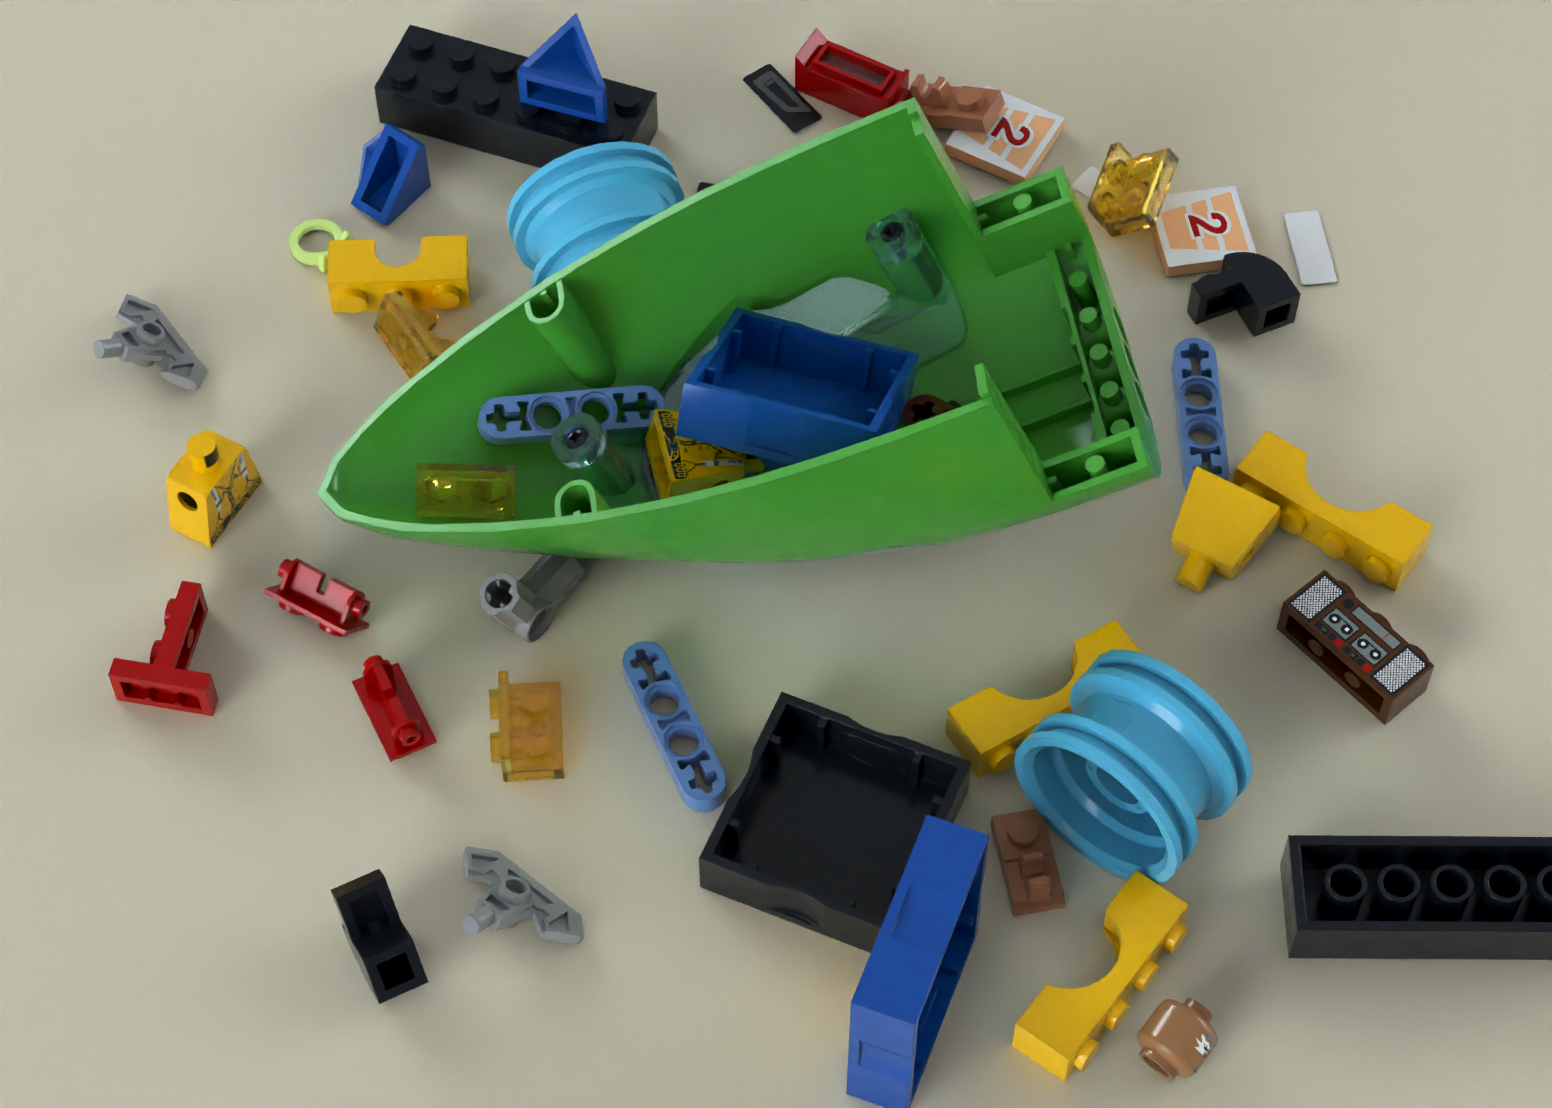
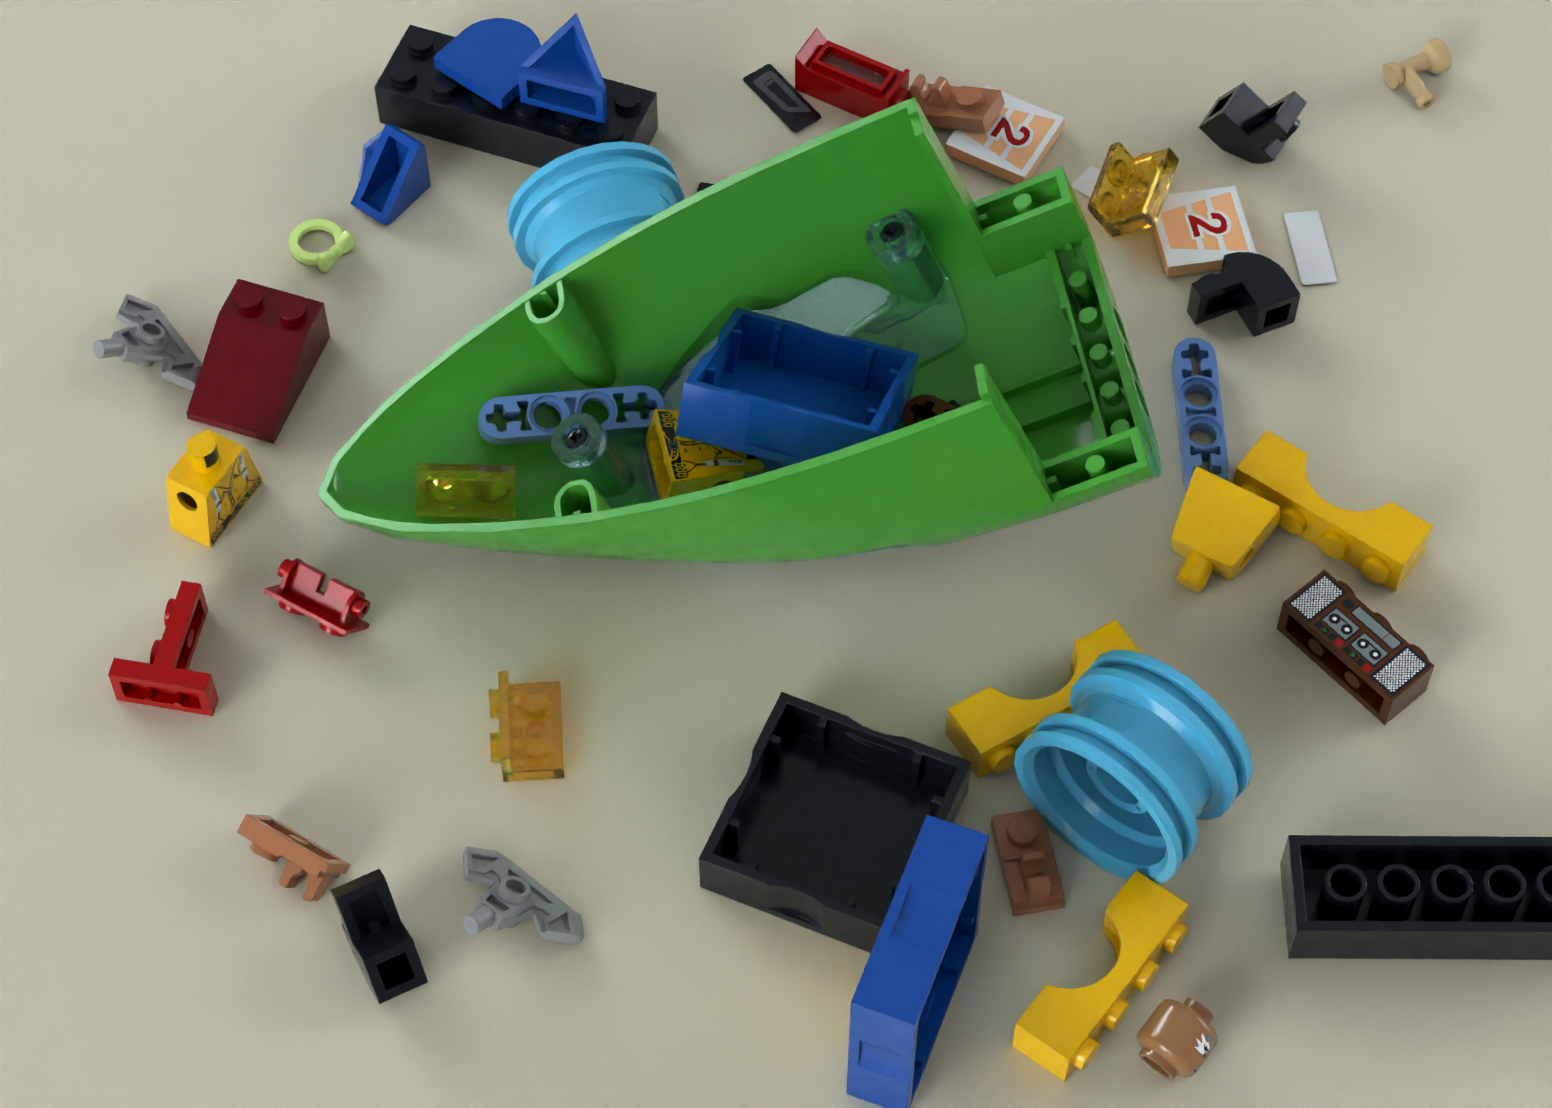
(258, 360): none -> dark red slope
(275, 841): none -> nougat plate
(393, 708): red hinge -> none
(408, 333): clear yellow tile -> none
(433, 280): yellow arch -> none
(488, 58): none -> blue tile
(530, 603): light grey piece -> none
(674, 725): medium blue beam -> none
(1251, 128): none -> black brick
(1433, 57): none -> tan piece

